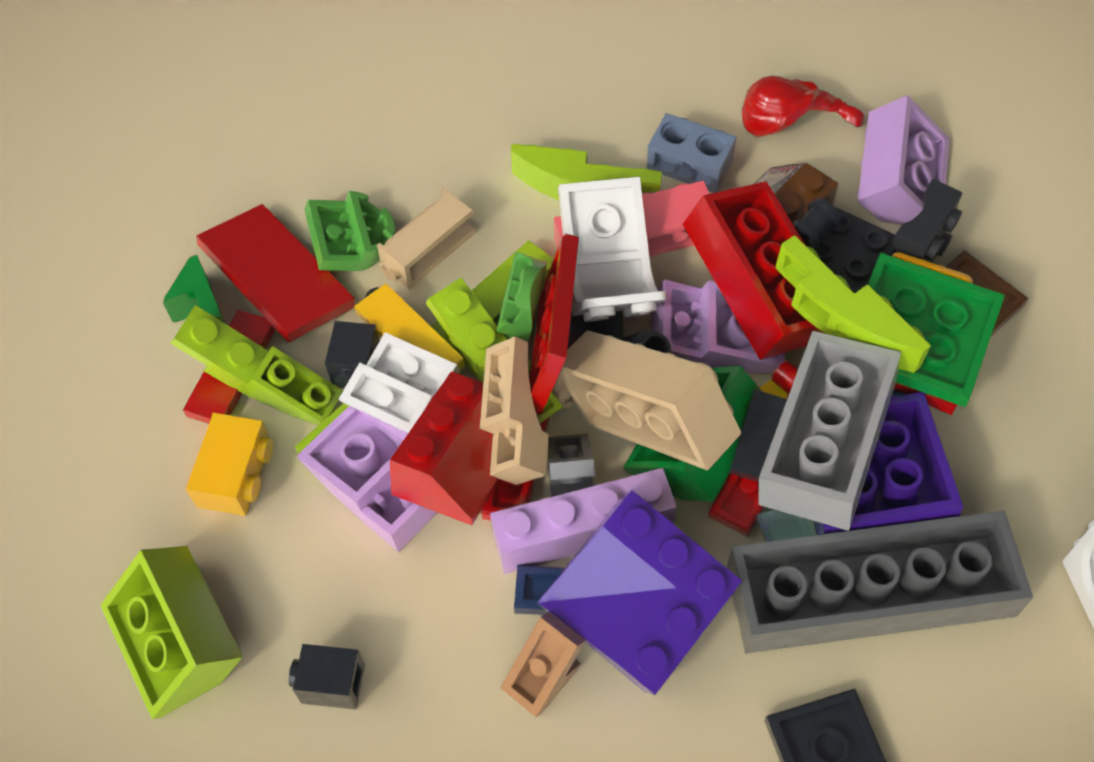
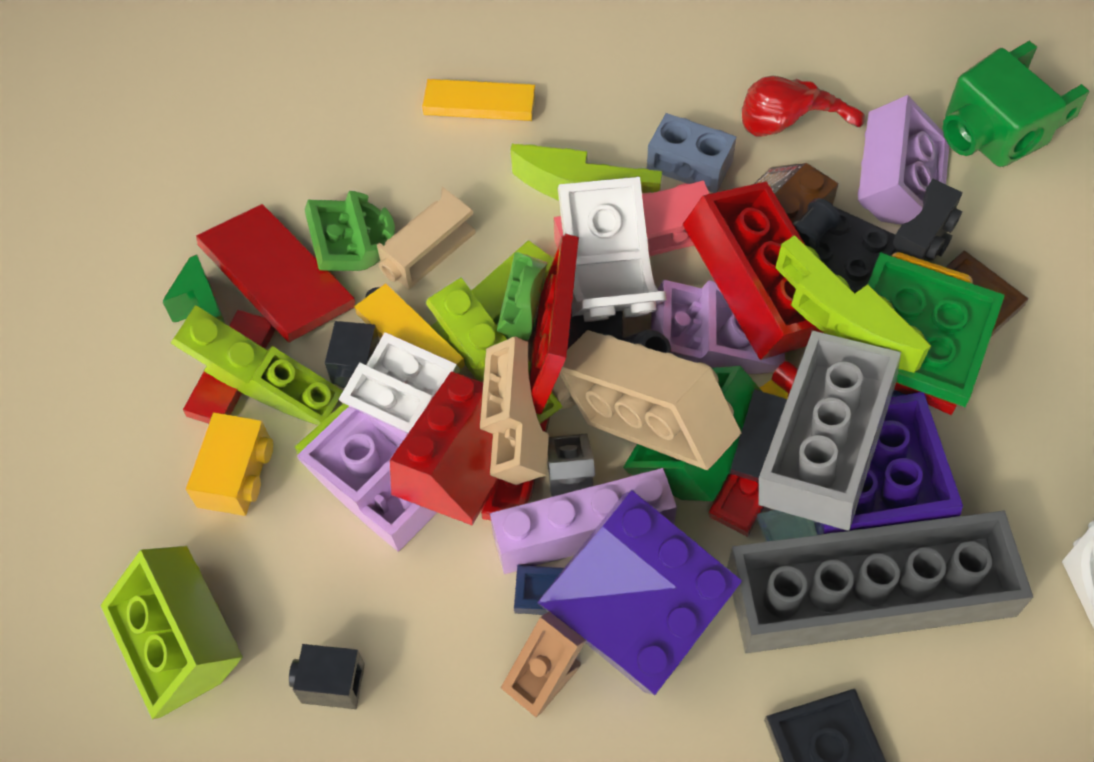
(479, 99): none -> yellow tile
(1006, 108): none -> green piece

